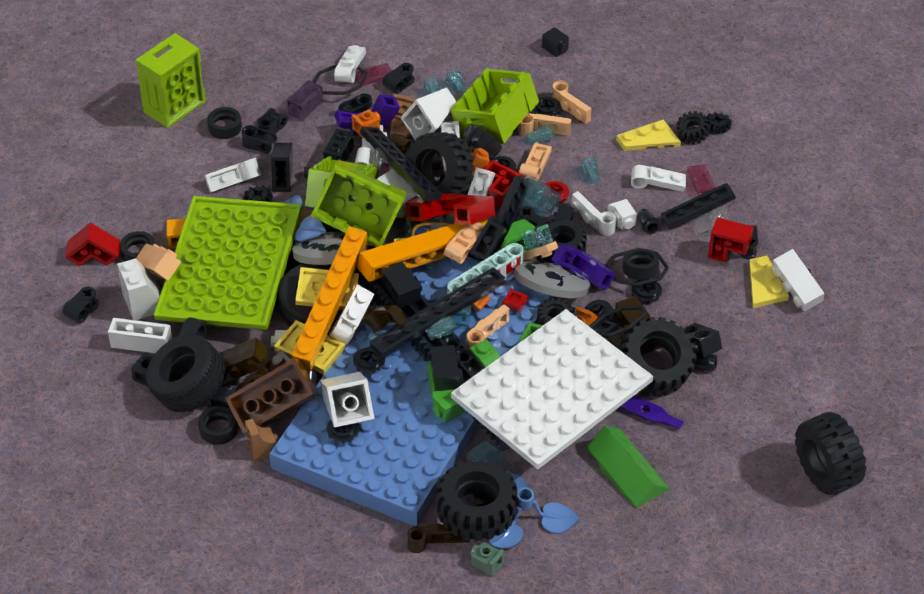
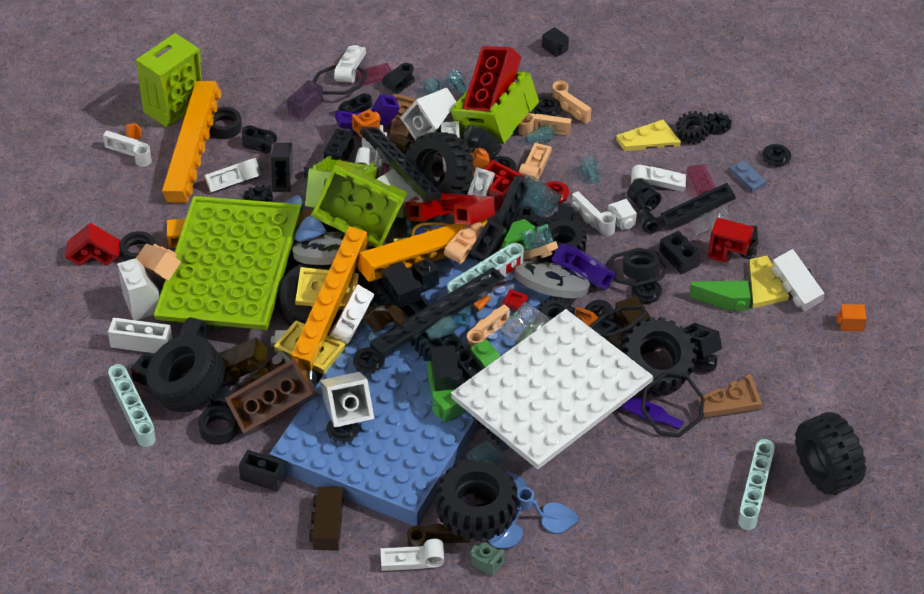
(81, 307): black piece -> none
(128, 146): none -> white plate
(132, 405): none -> light aqua beam
(133, 131): none -> orange plate
(191, 142): none -> light orange brick
(260, 440): medium nougat arch -> none
(262, 470): none -> black brick
(272, 121): black piece -> none
(327, 518): none -> dark brown brick
(420, 557): none -> white plate
(426, 273): none -> black brick
(491, 77): none -> red brick
(523, 323): none -> clear slope
(626, 466): bright green slope -> none
(644, 195): none -> black wheel
(650, 419): none -> black piece
(680, 252): none -> black brick
(724, 294): none -> bright green slope
(735, 398): none -> medium nougat wing
(748, 176): none -> sand blue plate
(756, 484): none -> light aqua beam
(778, 150): none -> black gear
(851, 317): none -> orange brick

